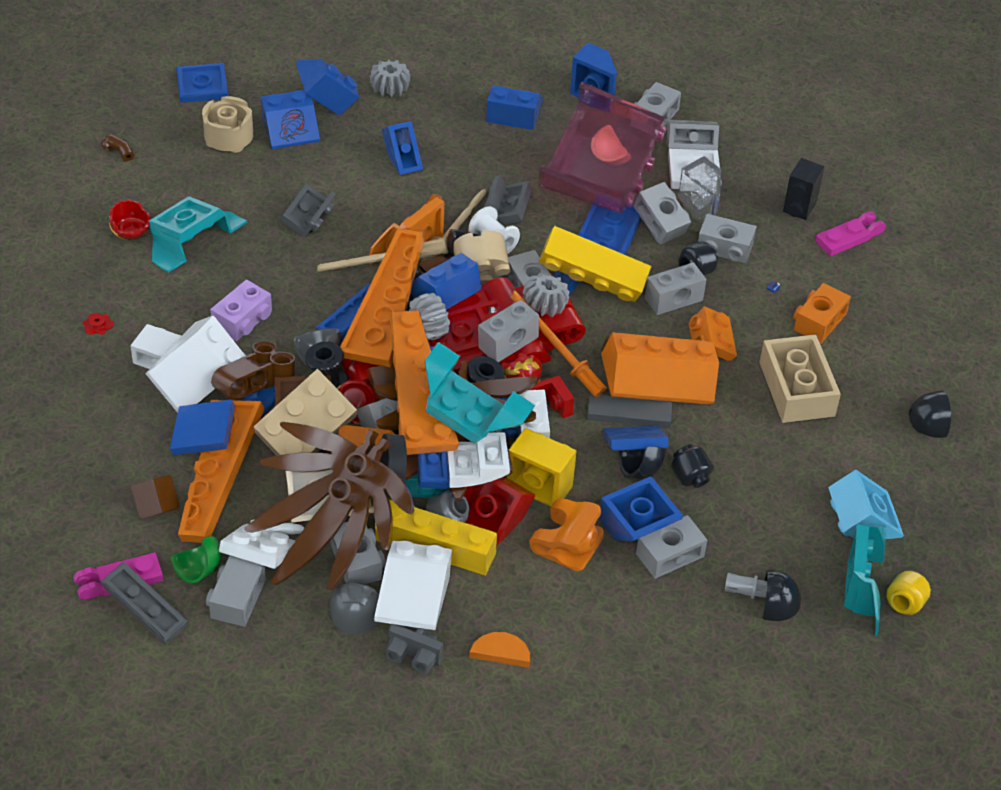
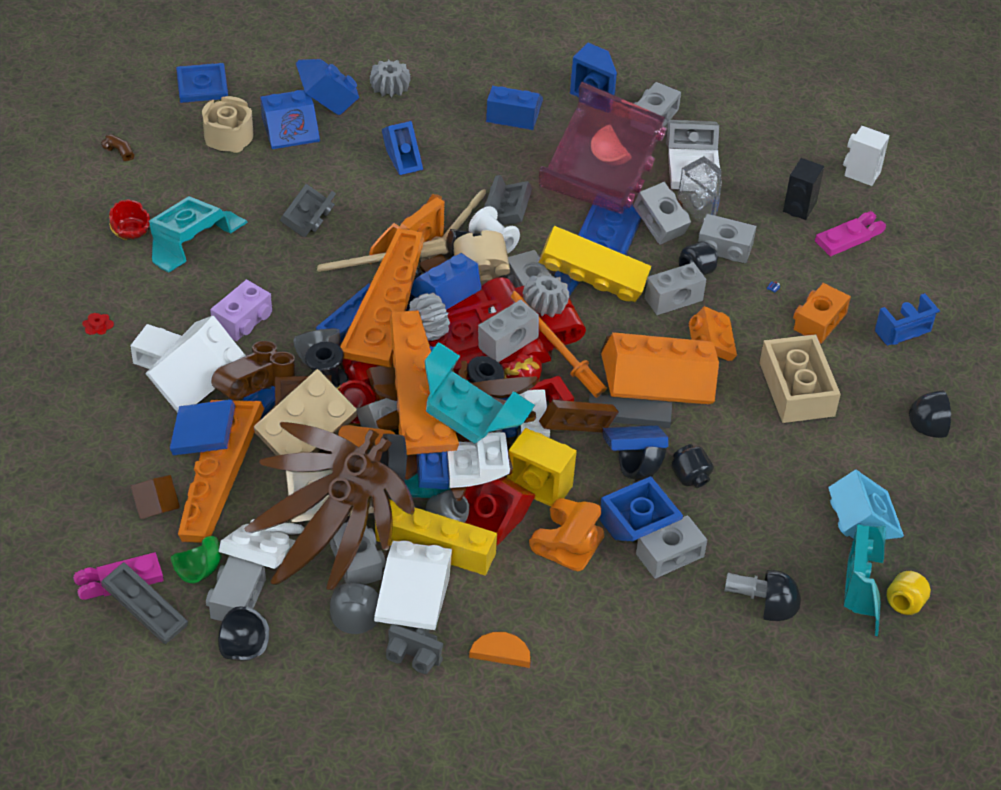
(243, 634): none -> black helmet
(578, 416): none -> reddish brown plate
(866, 155): none -> white brick
(913, 325): none -> blue window

